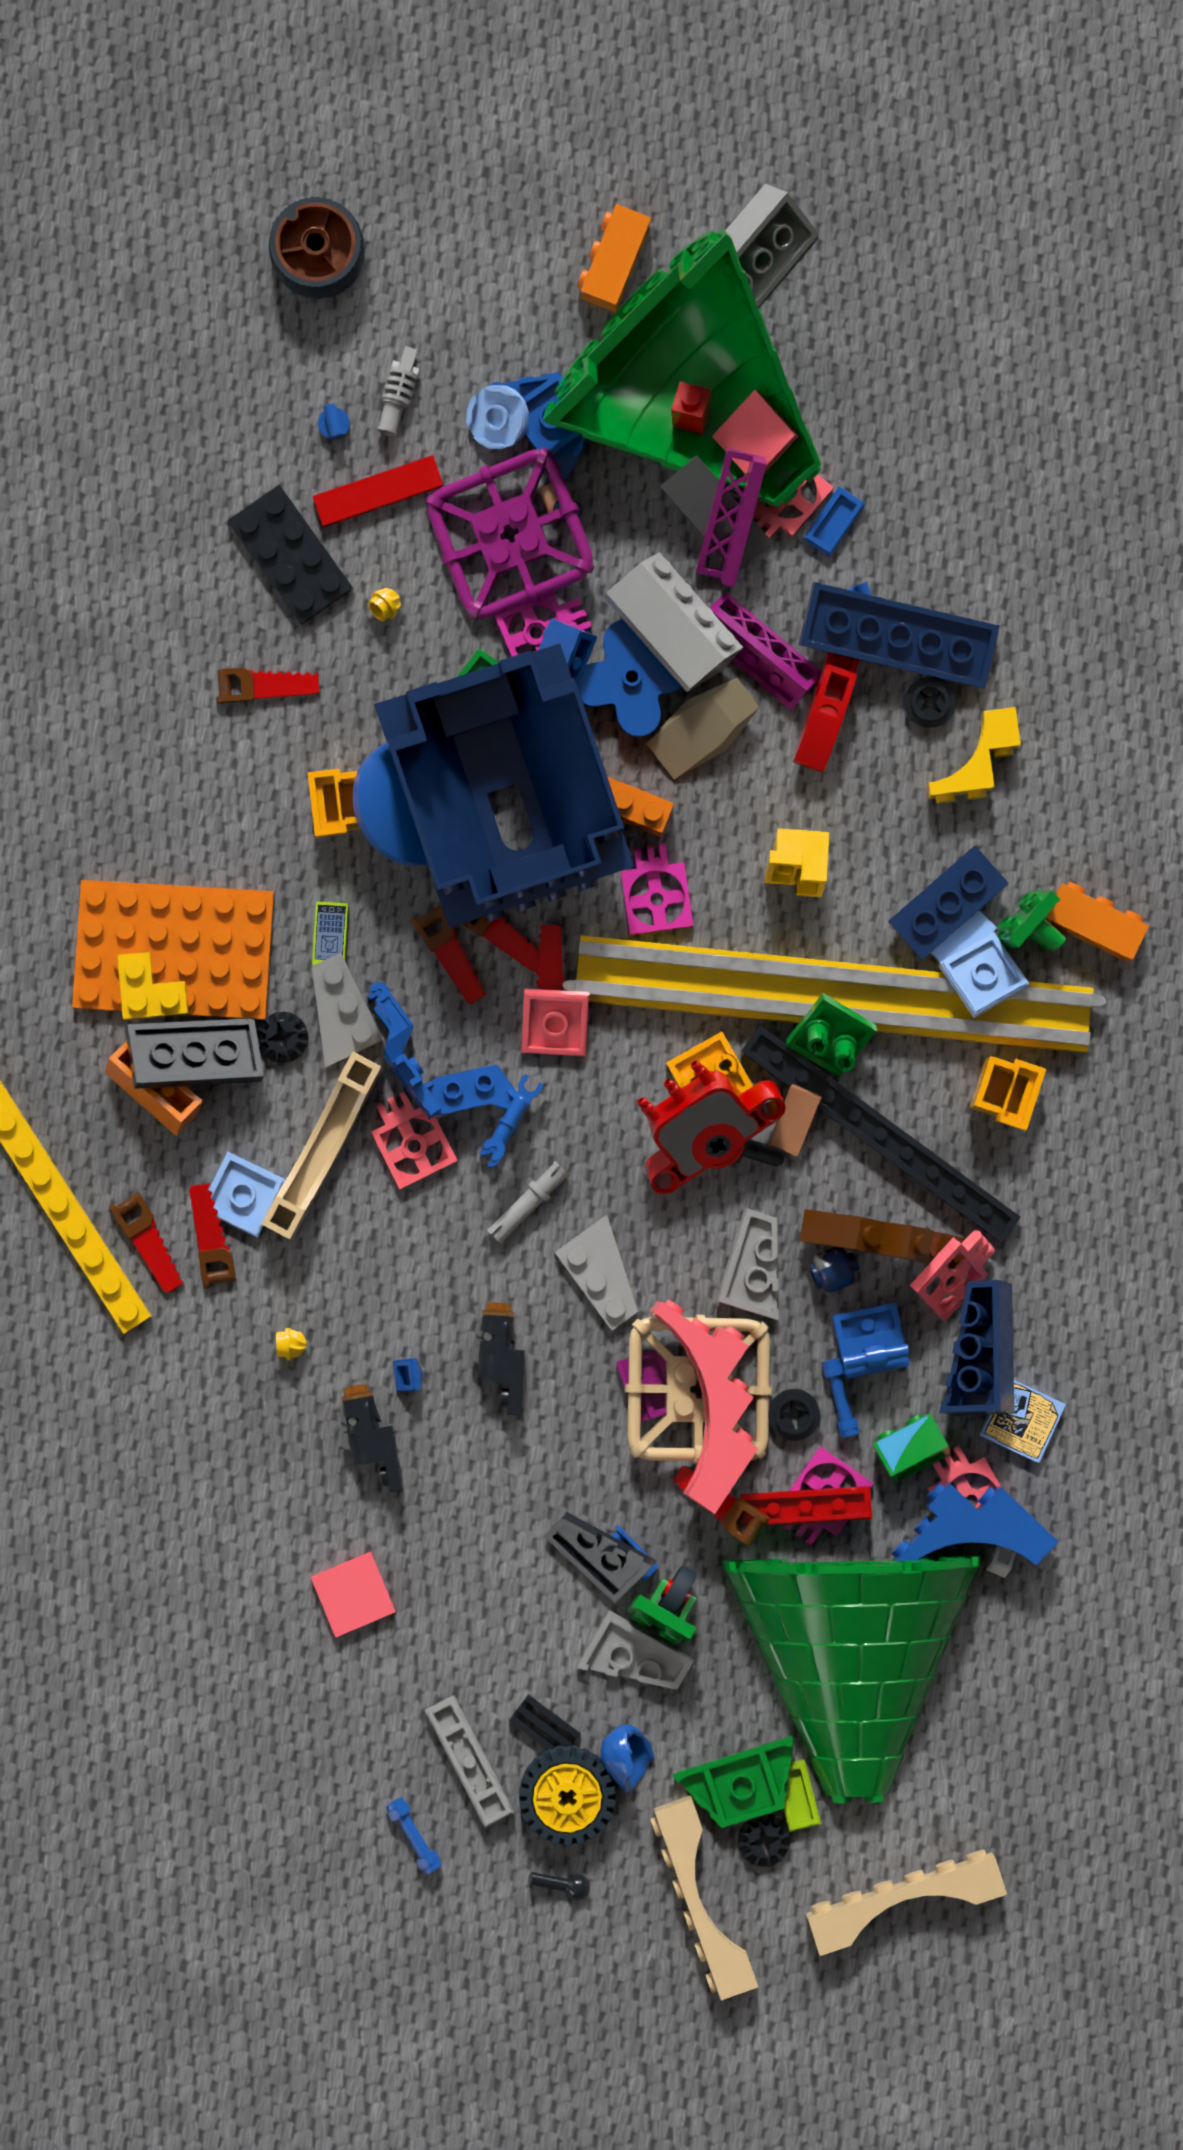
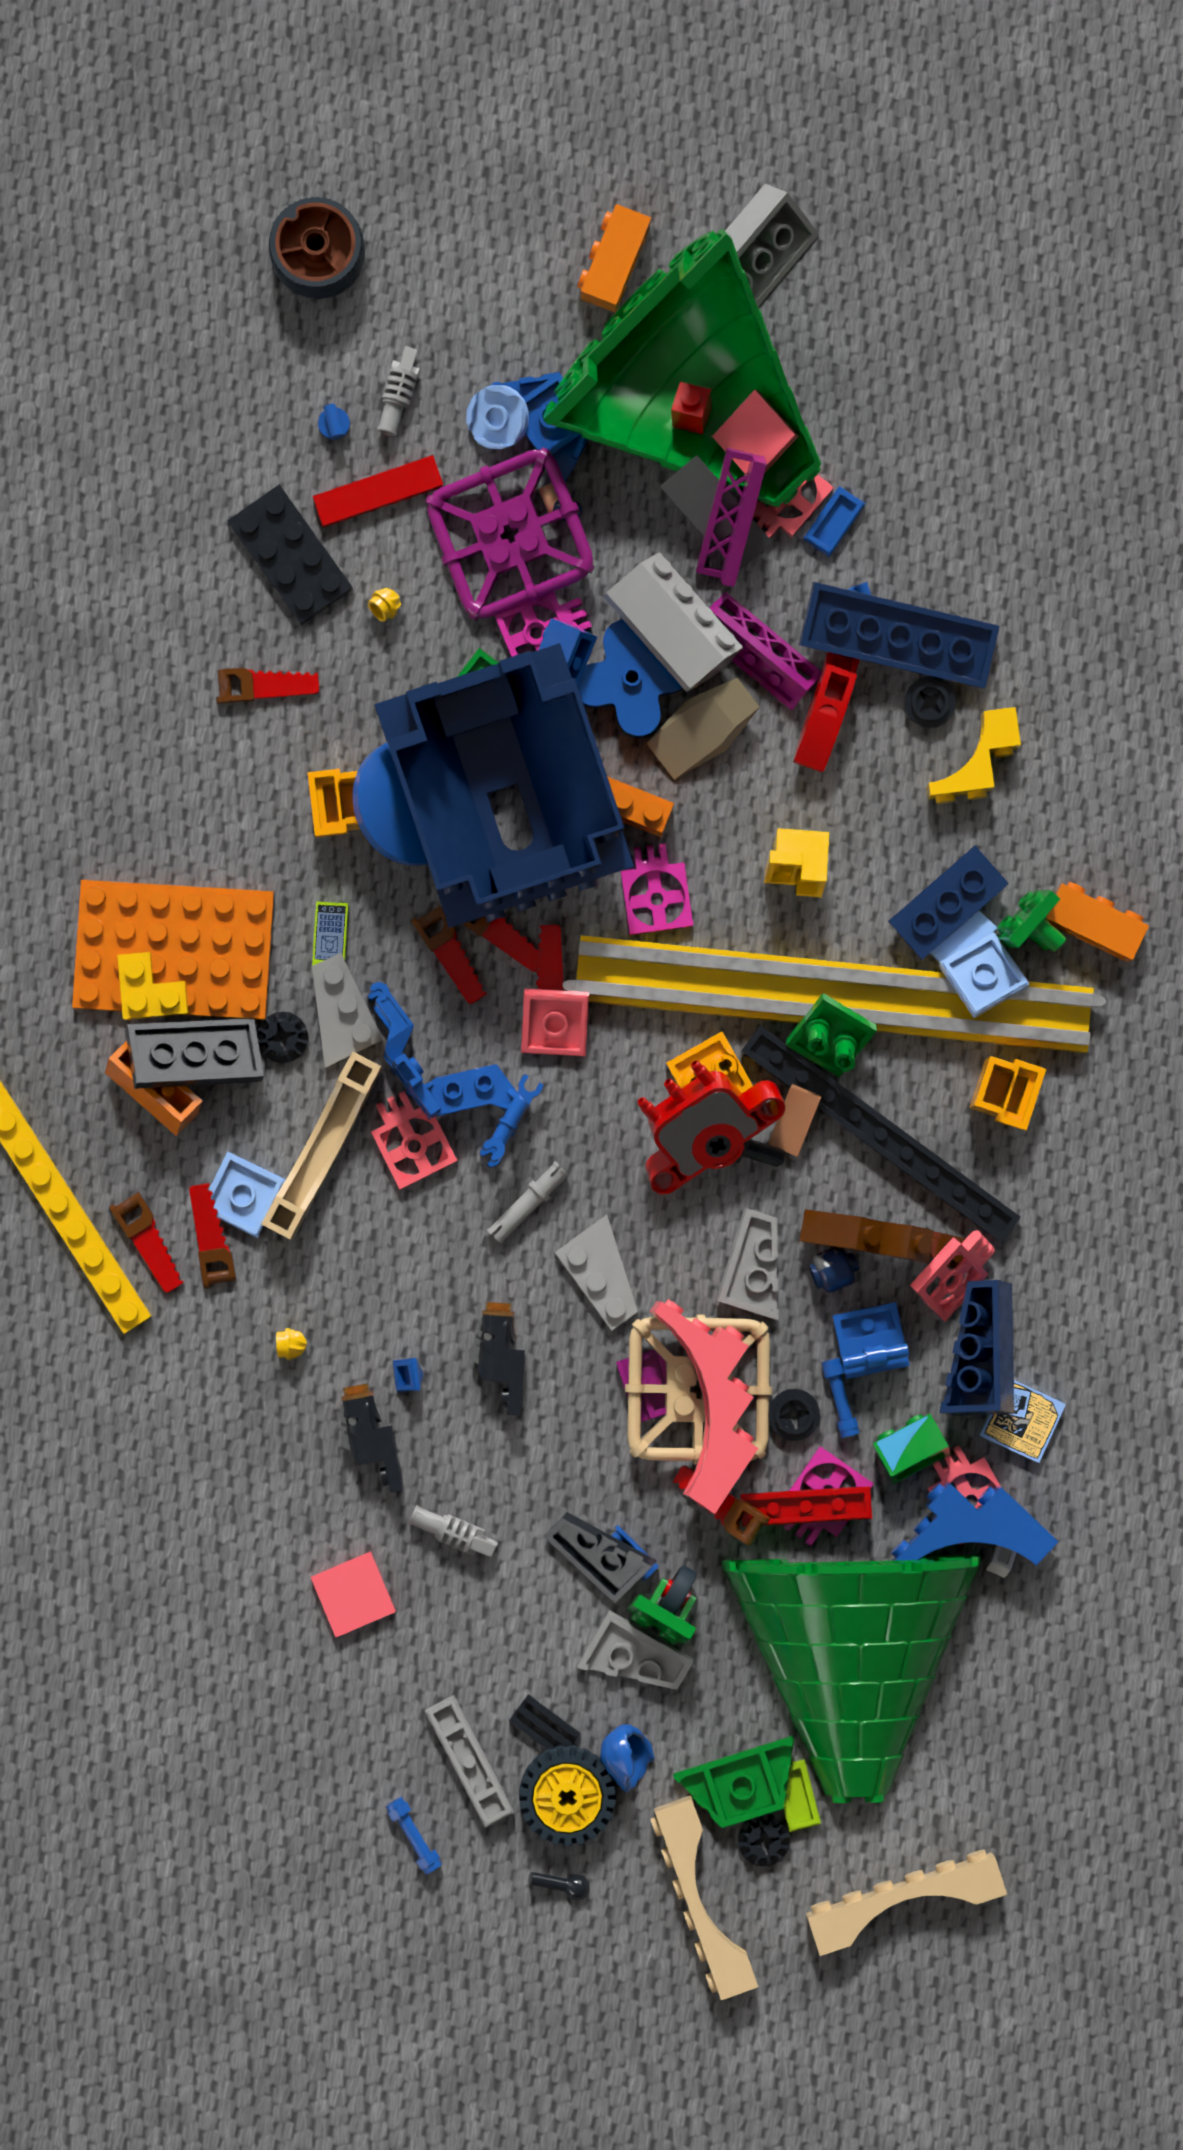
(454, 1532): none -> light grey hinge

